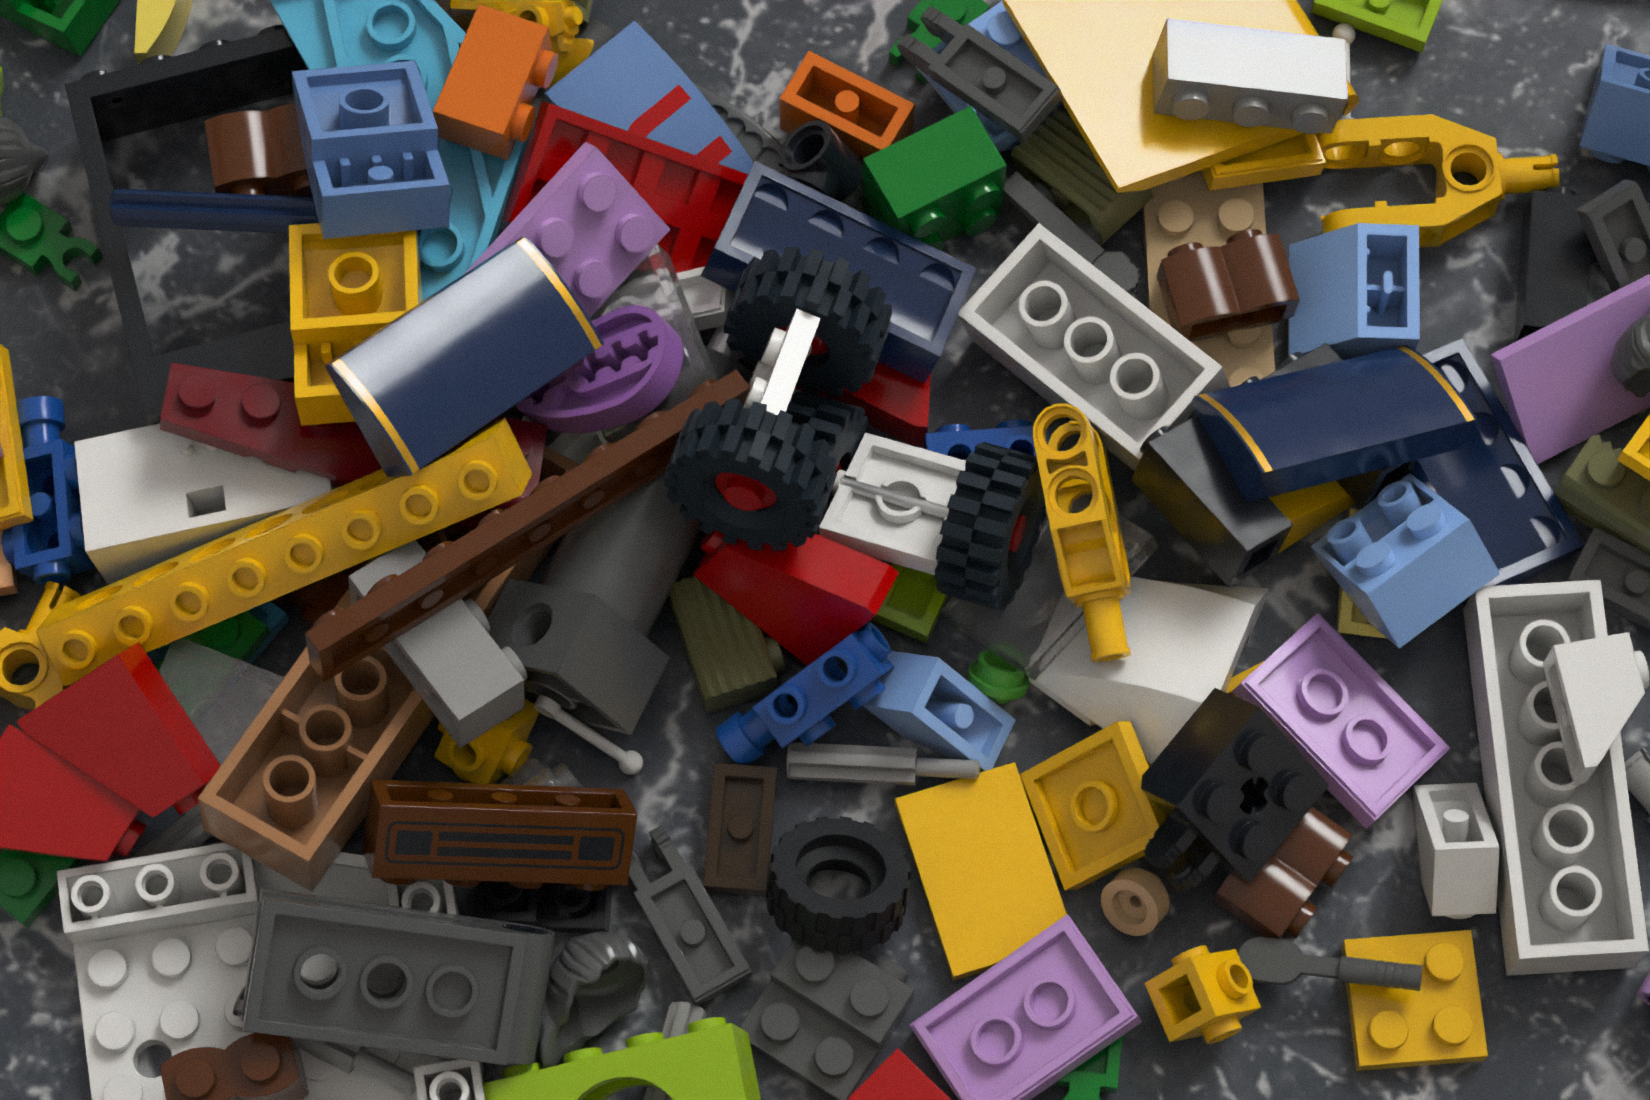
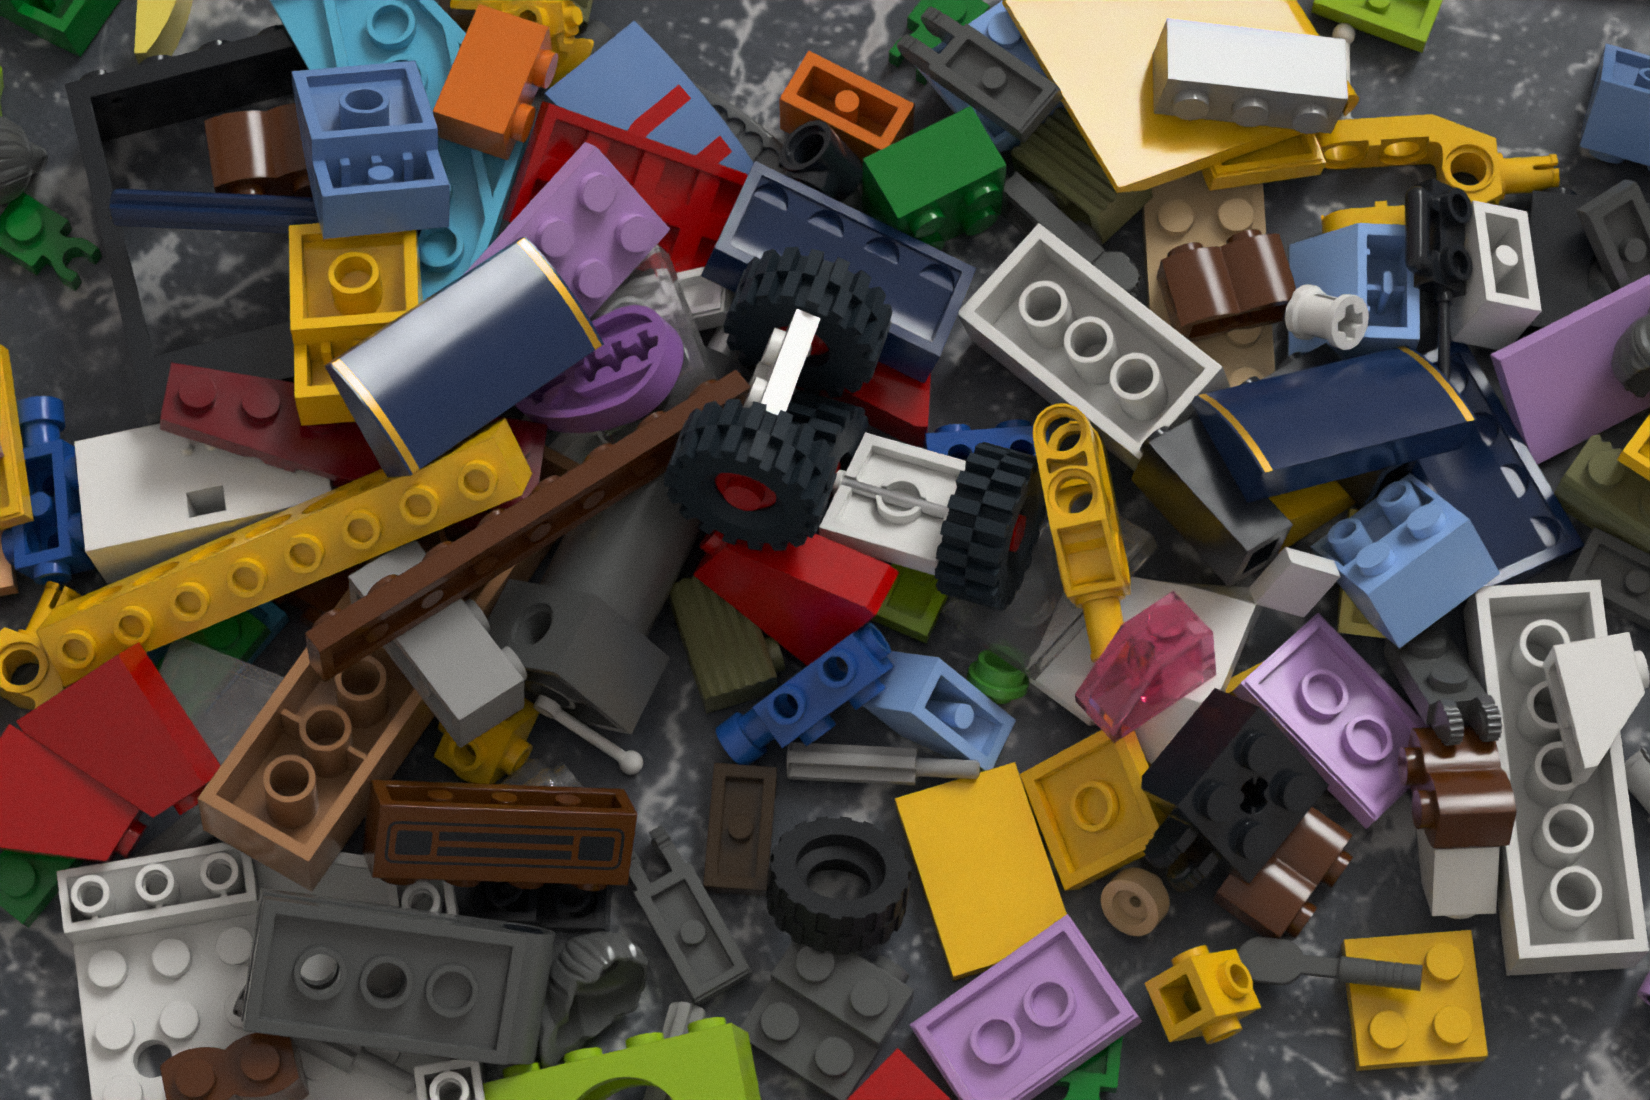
(1148, 667): none -> clear pink slope
(1294, 582): none -> white tile
(1337, 319): none -> white bush
(1437, 250): none -> black piece
(1443, 687): none -> dark grey hinge
(1457, 790): none -> reddish brown brick
(1503, 285): none -> white brick

